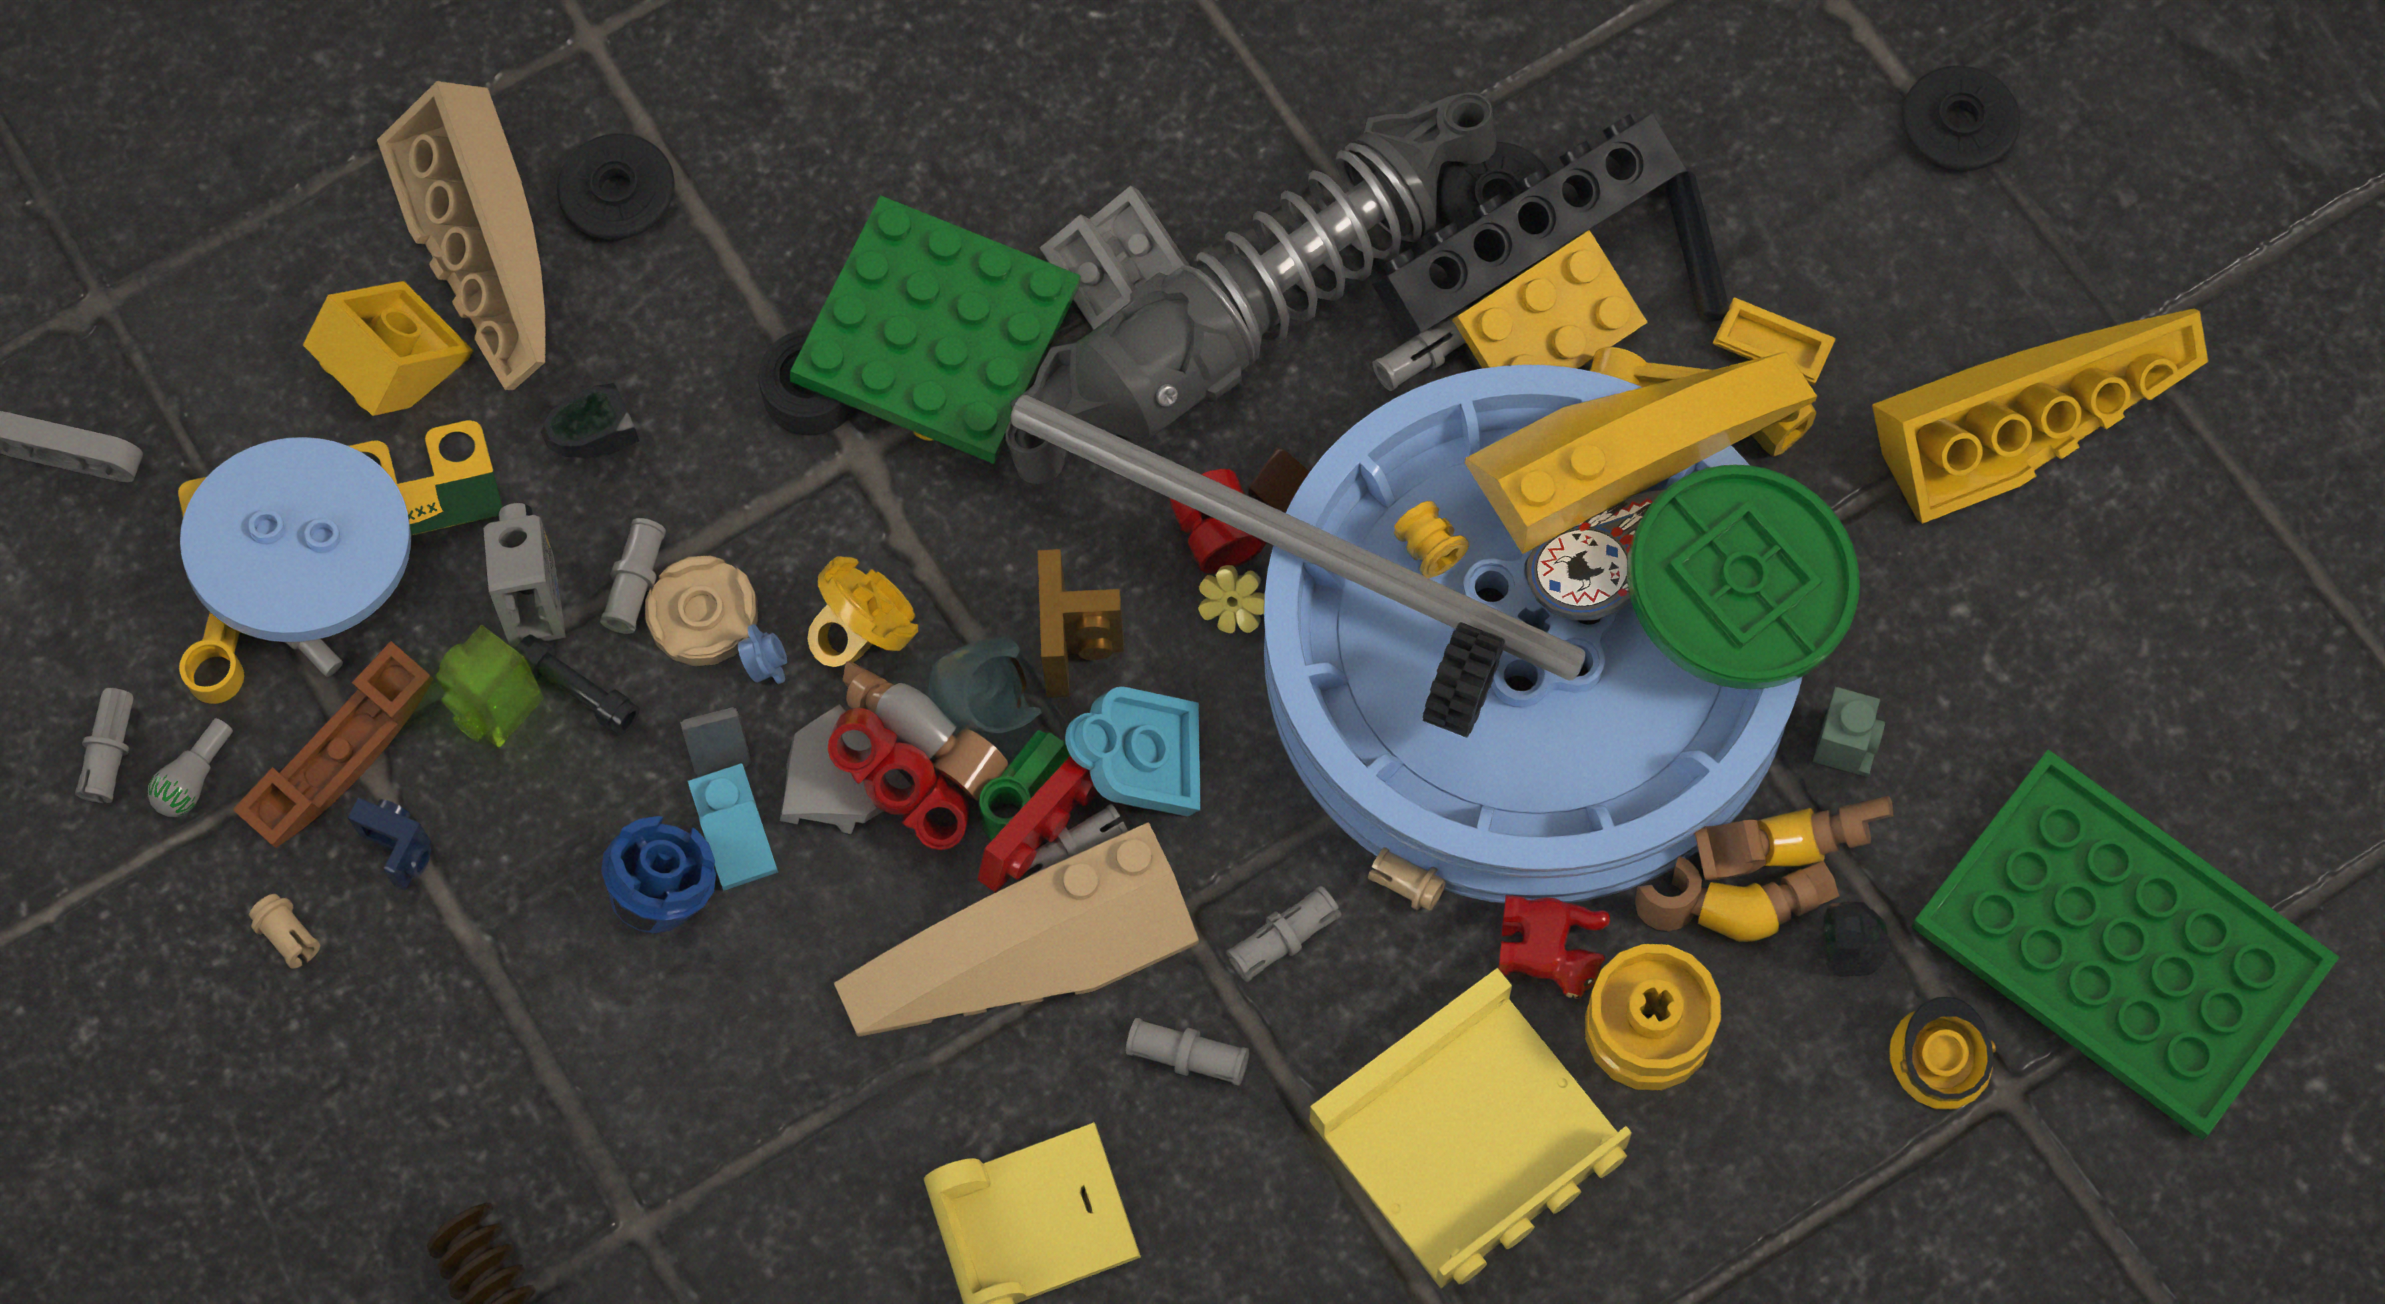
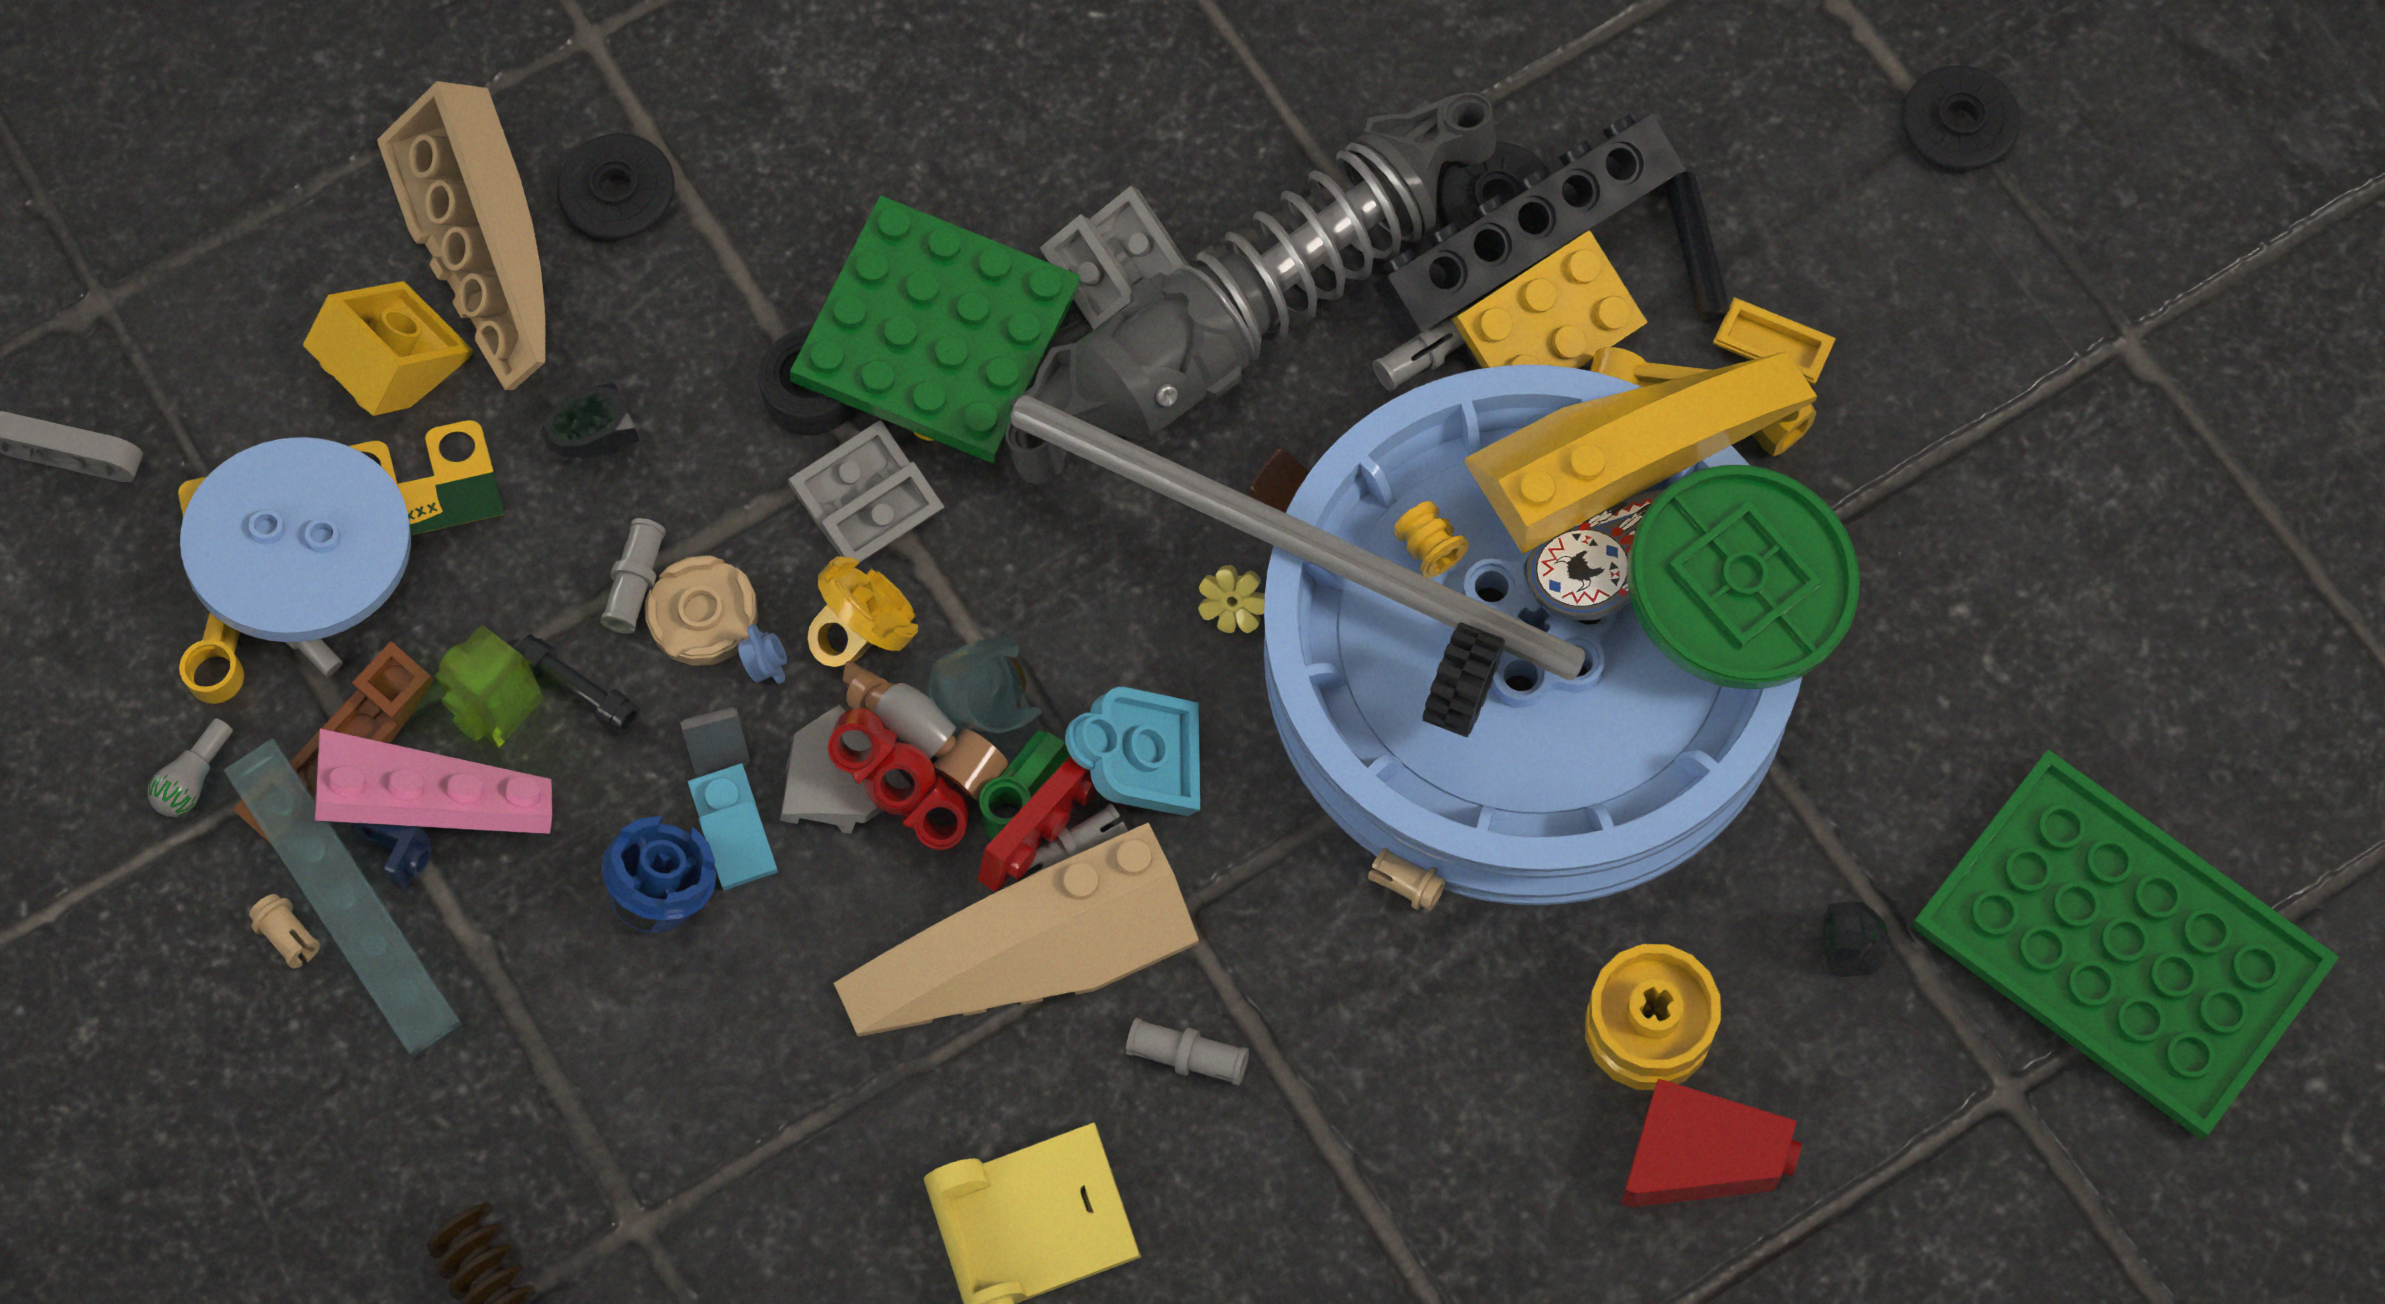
(105, 747): light grey axle -> none
(342, 897): none -> clear light blue tile
(411, 787): none -> bright pink wing
(523, 560): light grey torso -> none
(865, 493): none -> light grey slope
(1073, 623): pearl gold bracket -> none
(1212, 540): red wheel -> none
(1283, 933): light grey pin -> none
(1467, 1132): light yellow panel -> none
(1545, 931): red animal -> none
(1707, 1149): none -> red slope
(1733, 910): medium nougat piece -> none
(1786, 839): medium nougat piece -> none
(1849, 732): sand green brick -> none
(1942, 1053): yellow piece -> none
(2015, 413): yellow wedge -> none

